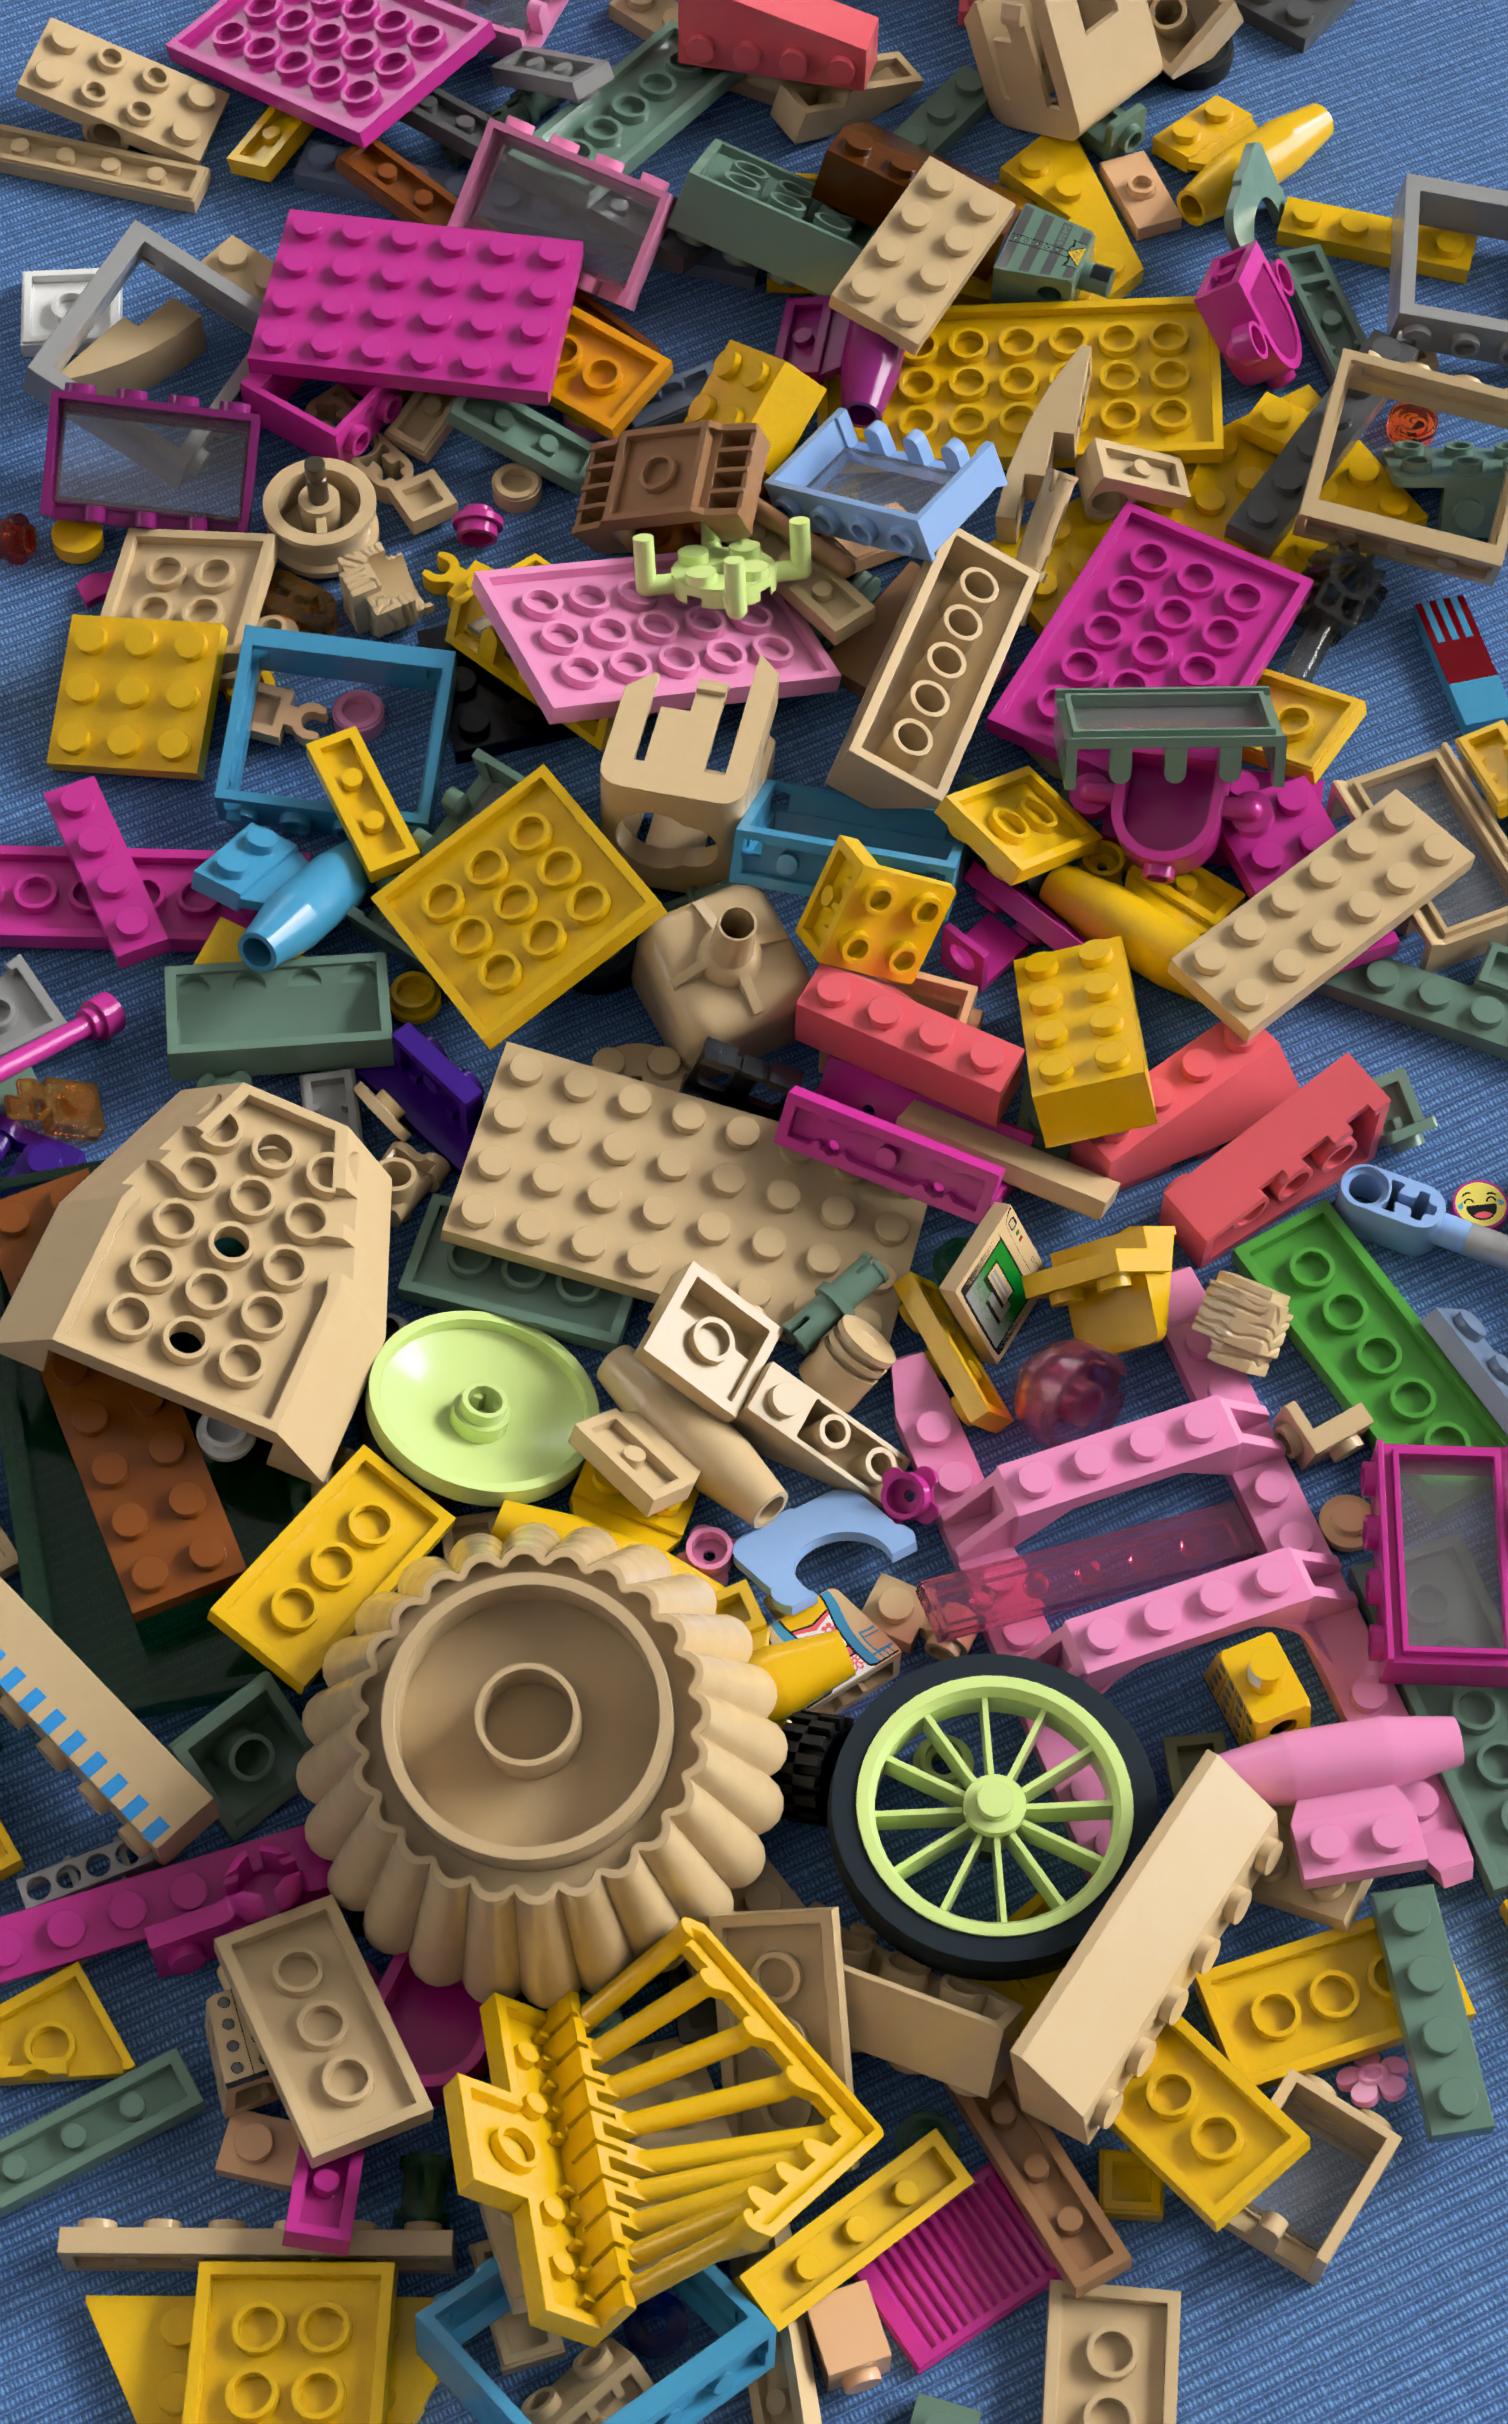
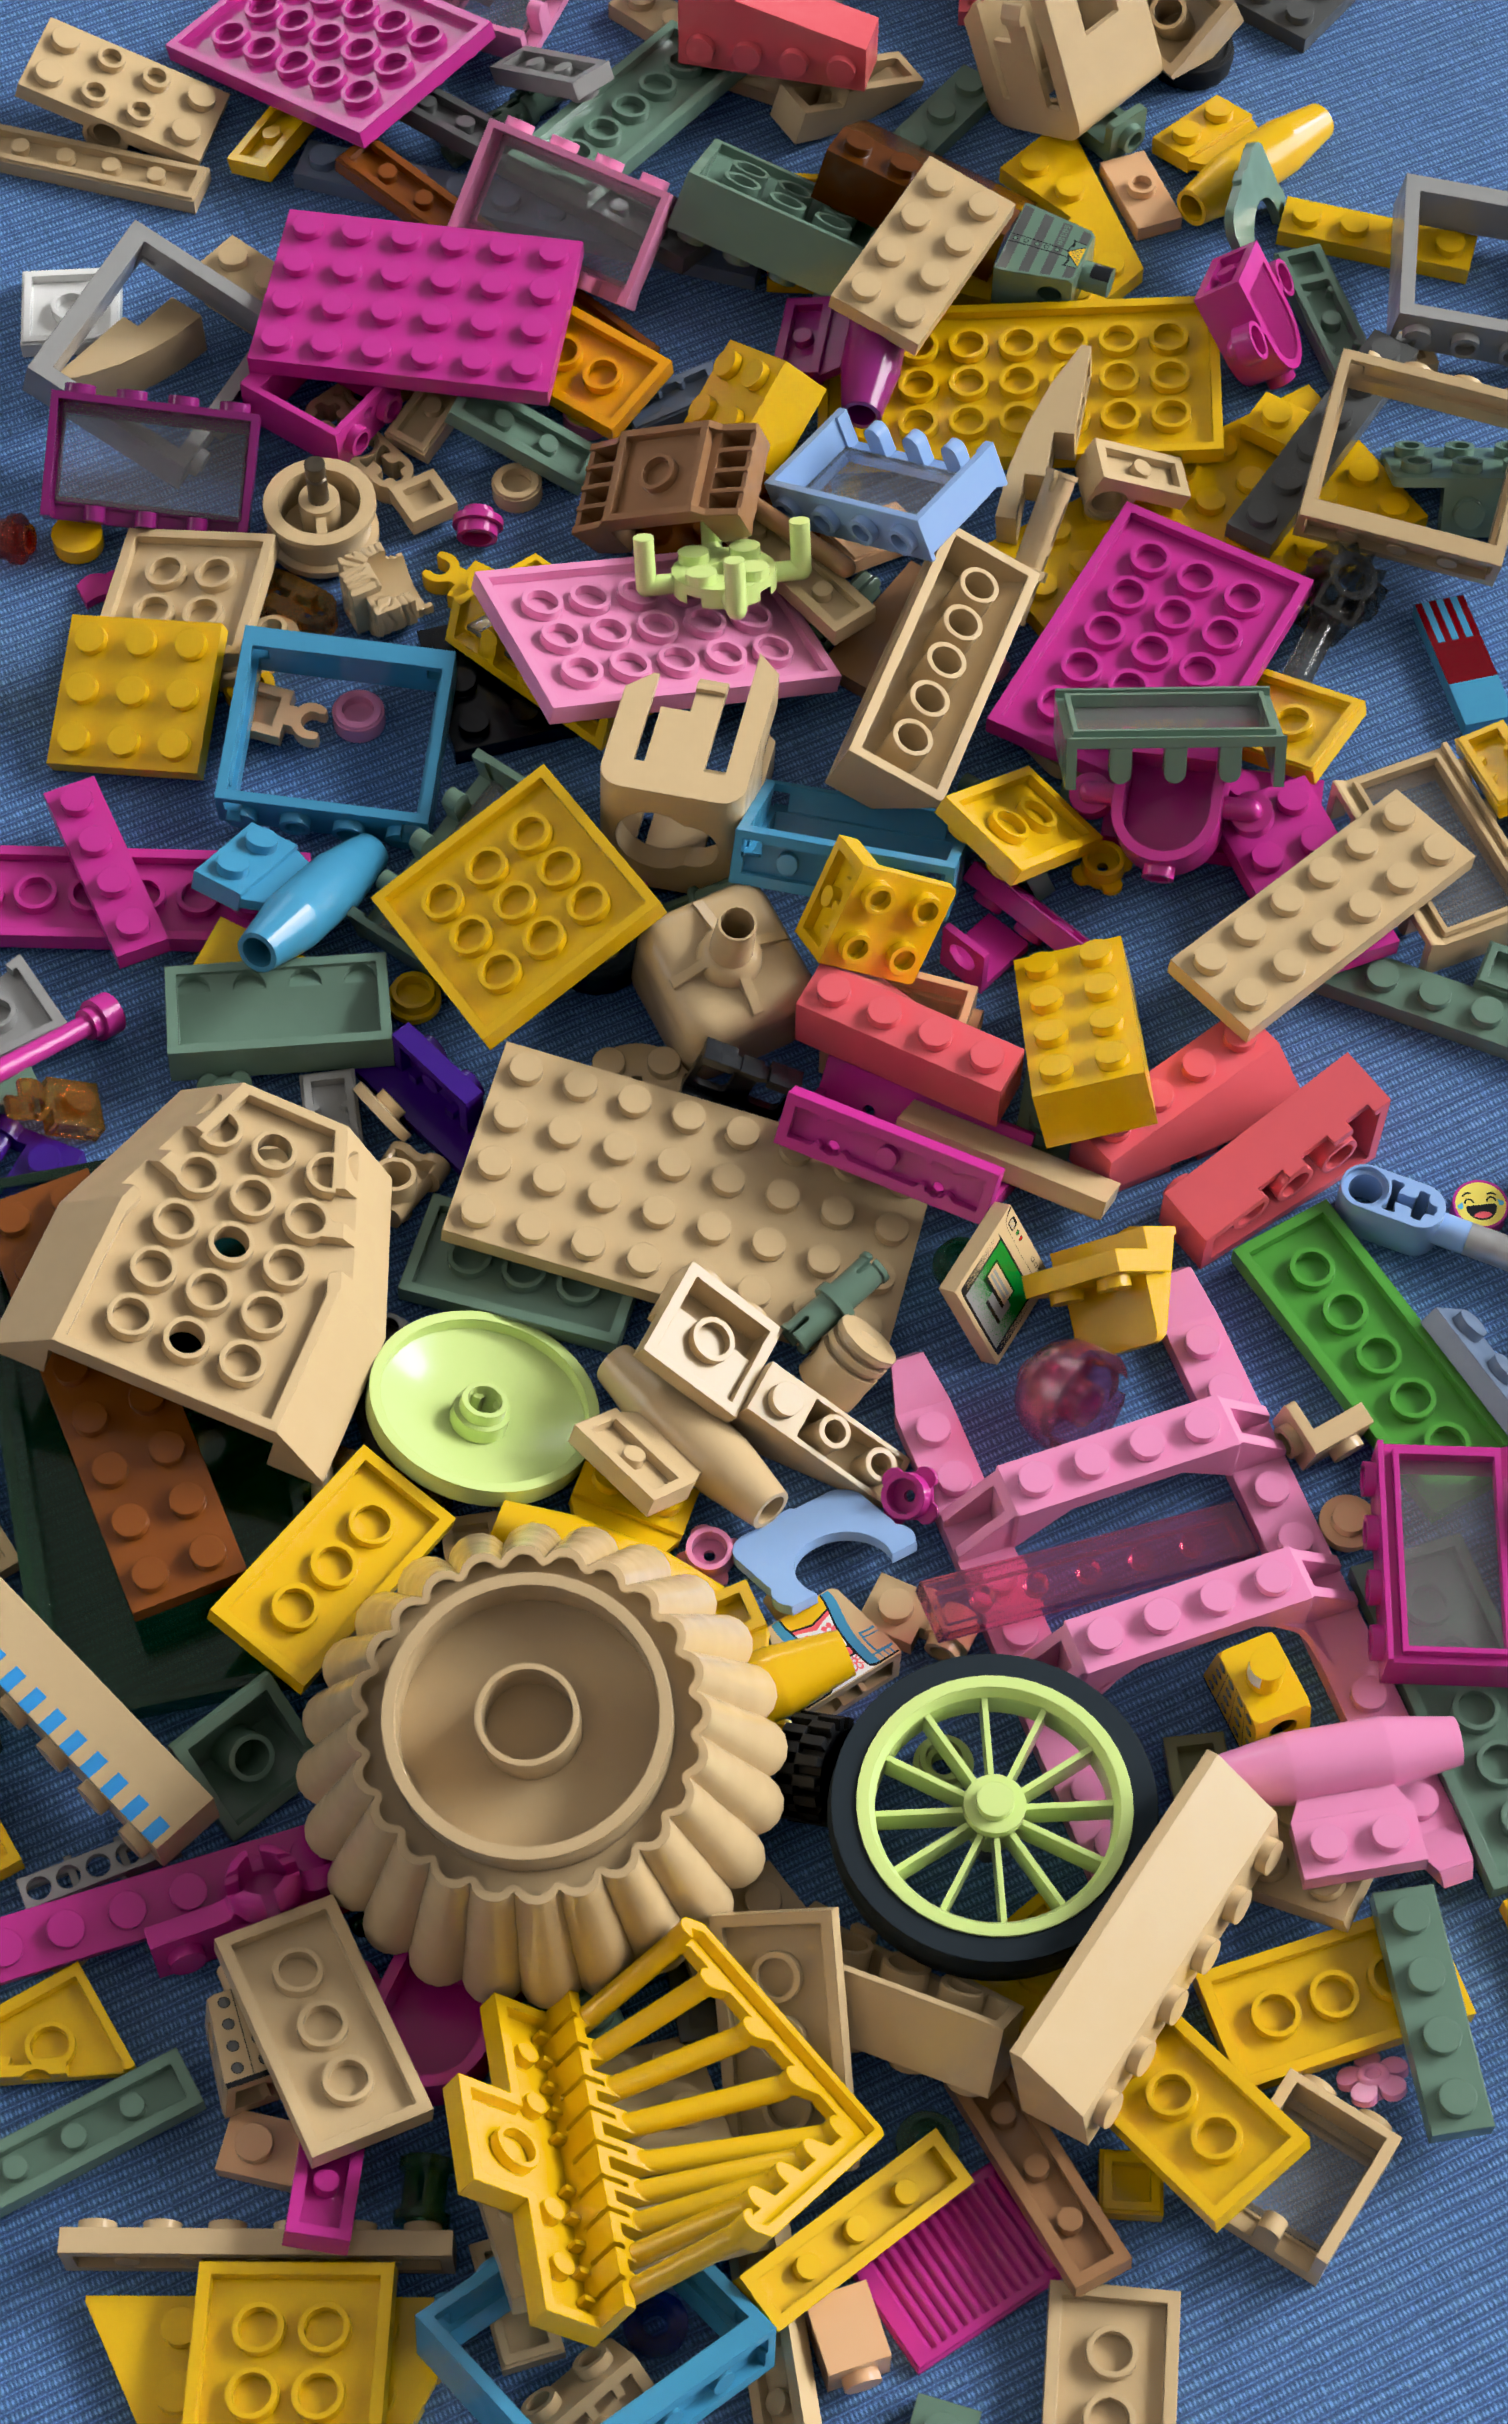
(222, 1441): white plate -> none
(363, 804): yellow plate -> none
(951, 1354): yellow plate -> none
(1149, 916): yellow plate -> none
(1243, 1322): tan hair -> none
(1404, 1117): sand green bracket -> none
(1411, 424): clear red tile -> none

